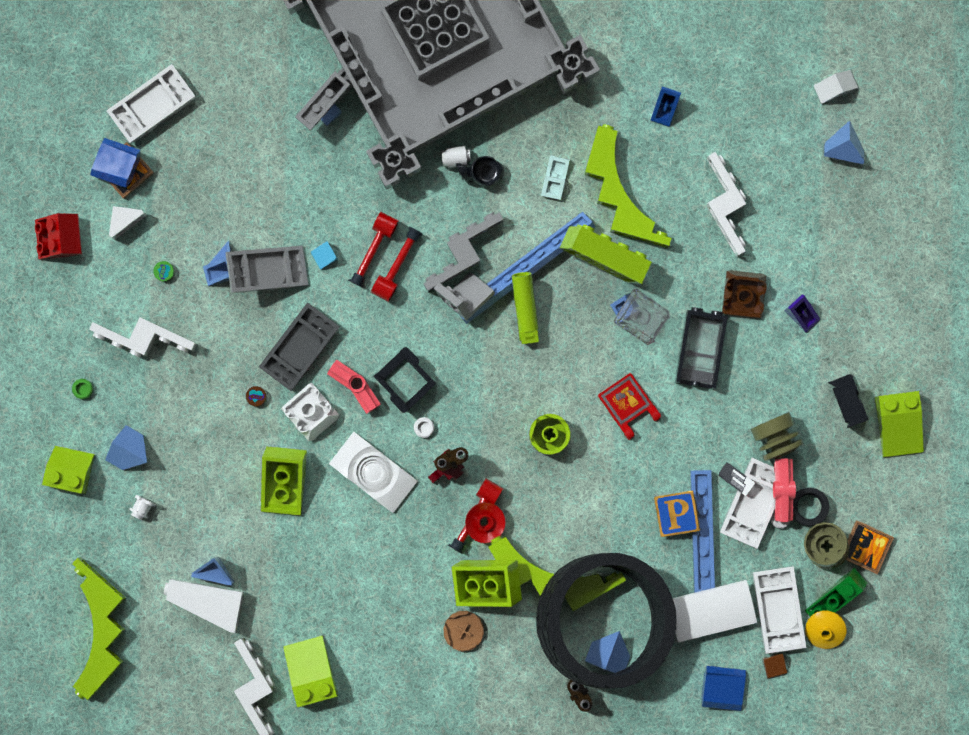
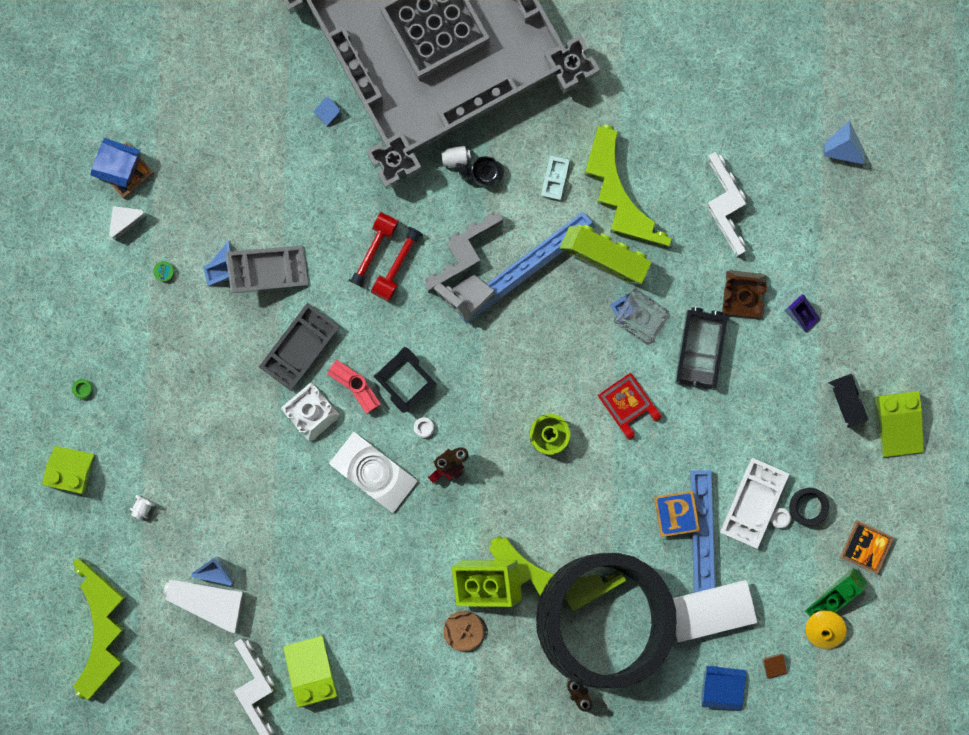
(58, 236): red slope -> none
(127, 449): medium blue slope -> none
(142, 338): white bracket -> none
(151, 104): white slope -> none
(256, 396): reddish brown tile -> none
(283, 480): lime slope -> none
(324, 255): medium azure slope -> none
(331, 92): light grey bracket -> none
(489, 493): red piece -> none
(494, 526): red dish -> none
(525, 307): lime piece -> none
(609, 653): medium blue slope -> none
(665, 106): blue slope -> none
(736, 478): sticker -> none
(777, 436): olive wheel -> none
(779, 610): white slope -> none
(784, 489): coral piece -> none
(818, 537): olive wheel -> none
(835, 86): white slope -> none

